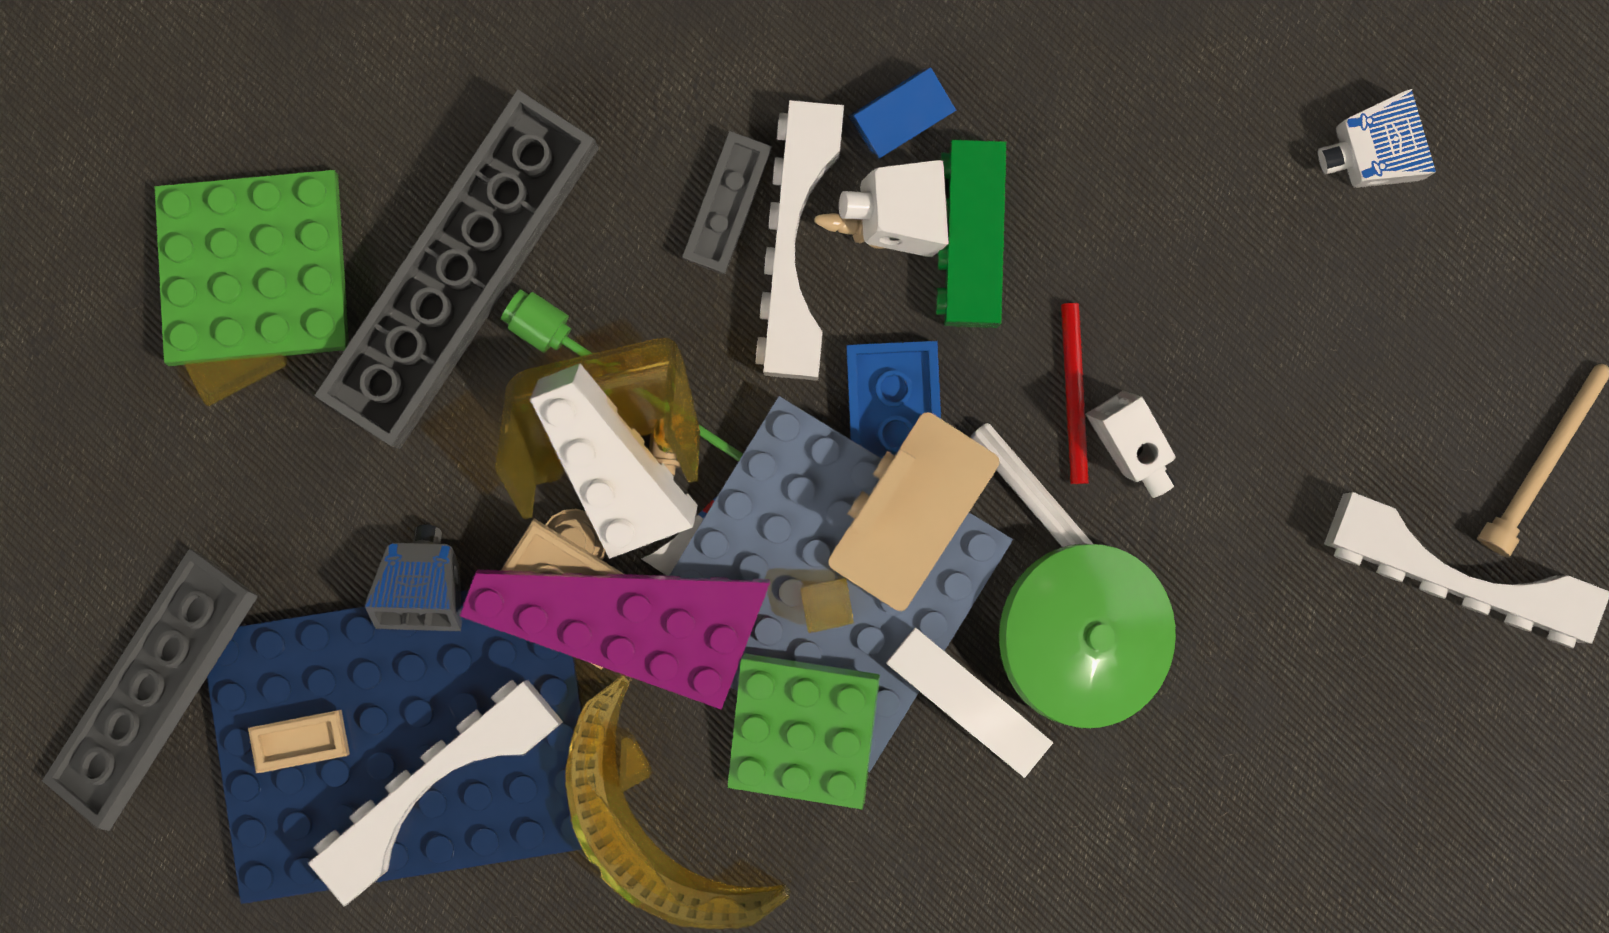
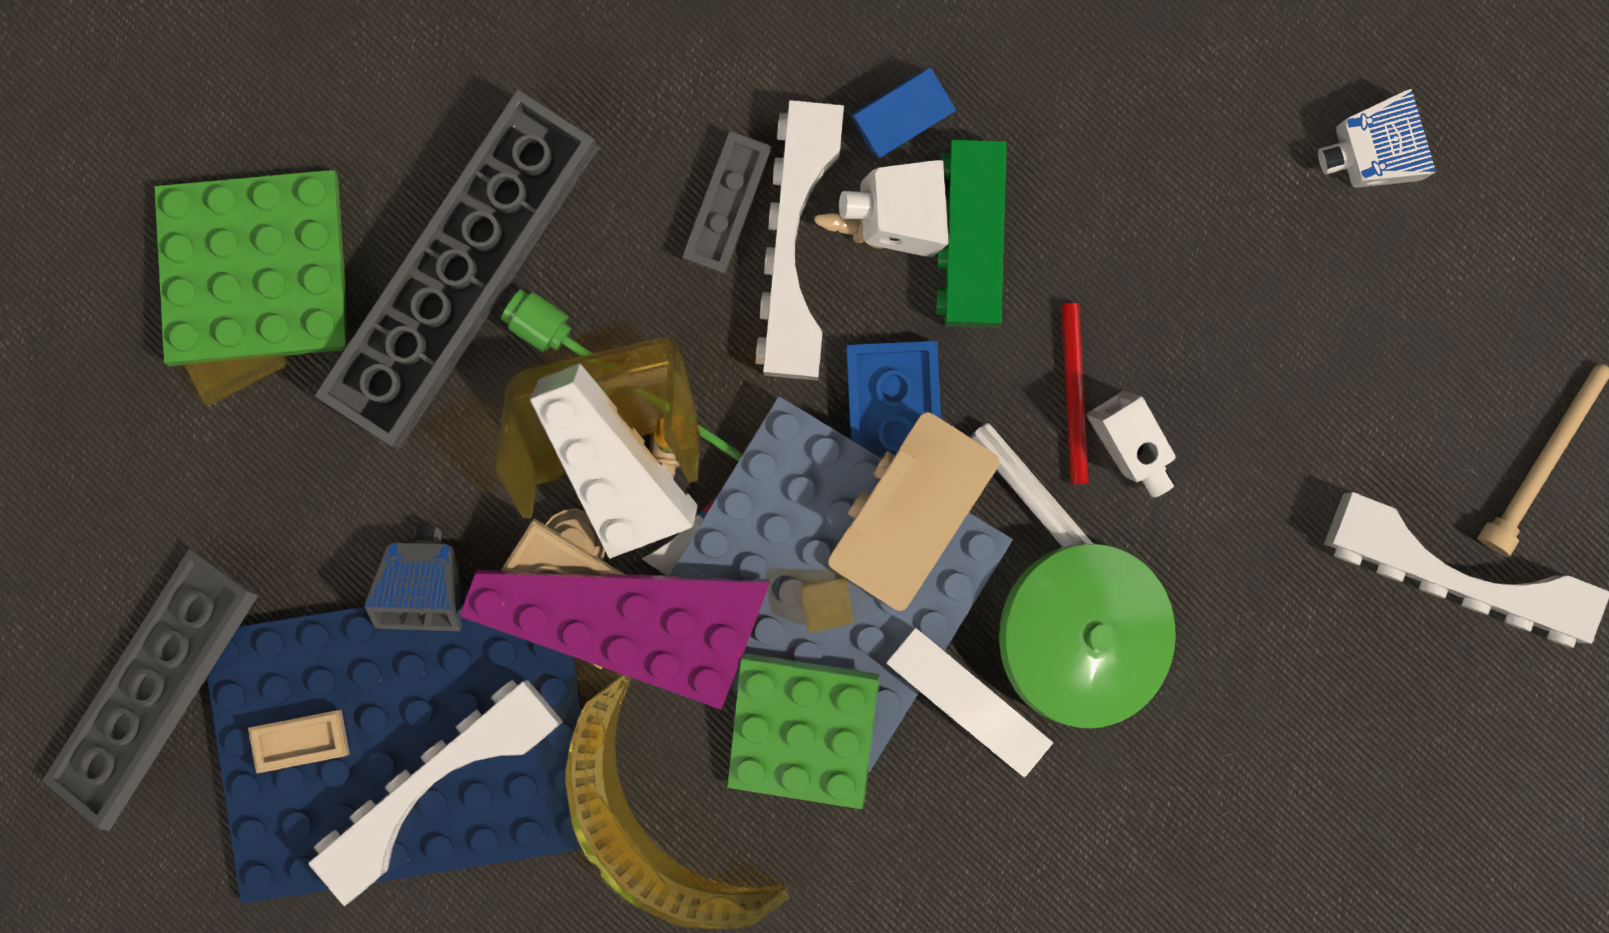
(633, 764): clear yellow slope -> none

